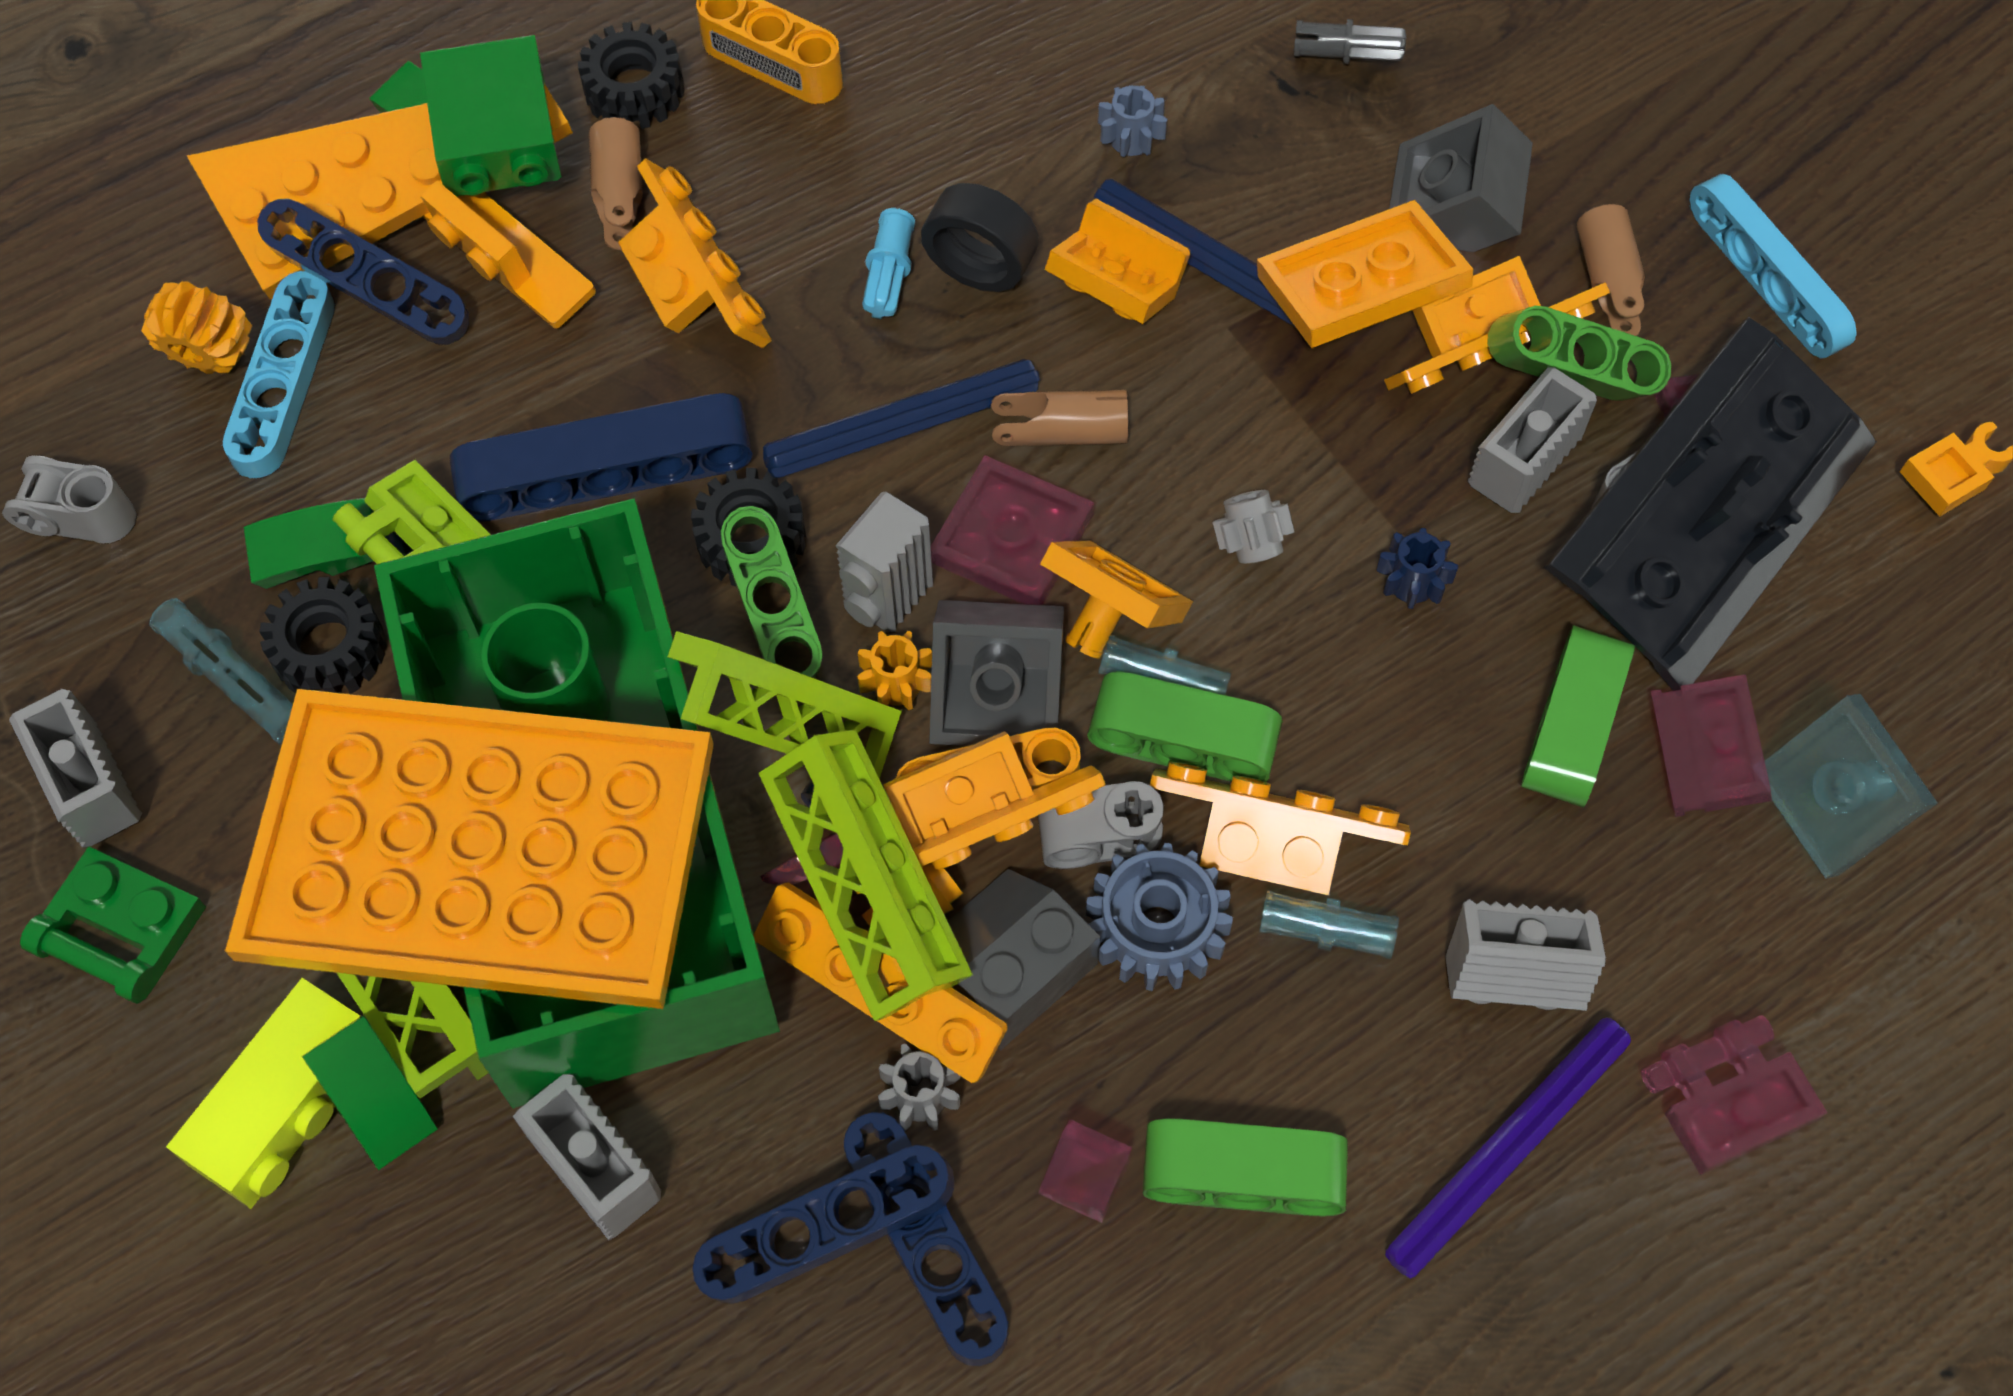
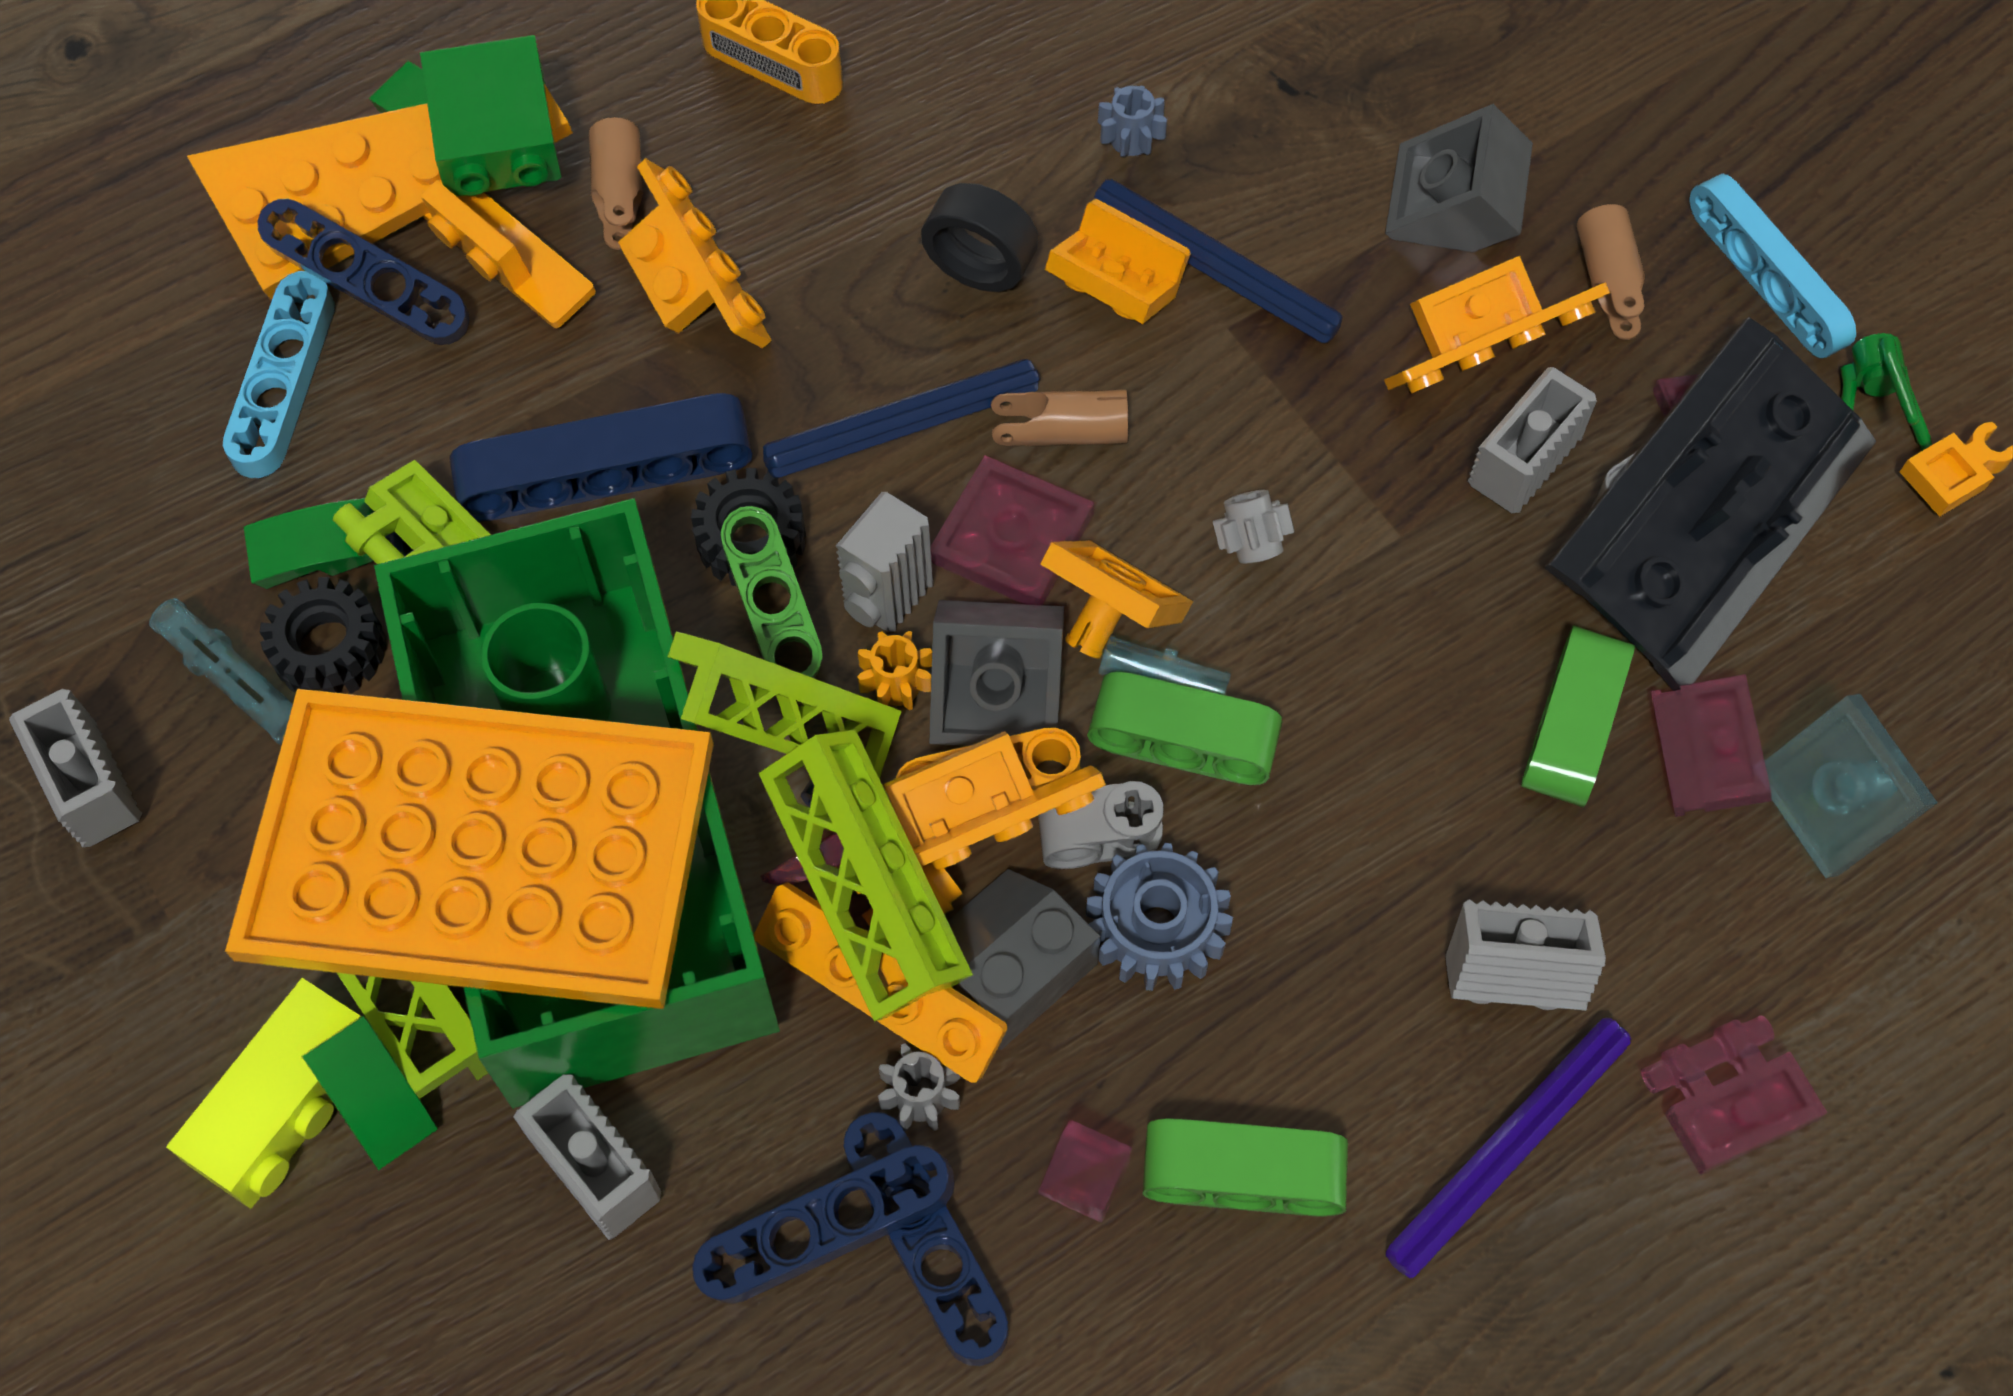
(70, 502): light grey piece -> none
(124, 906): green plate -> none
(196, 327): light orange gear -> none
(626, 52): black tyre -> none
(888, 262): medium azure axle -> none
(1275, 835): bracket -> none
(1329, 924): clear light blue pin -> none
(1350, 41): dark grey axle -> none
(1364, 273): light orange plate -> none
(1417, 568): dark blue gear -> none
(1604, 351): bright green beam -> none
(1882, 371): none -> green plant

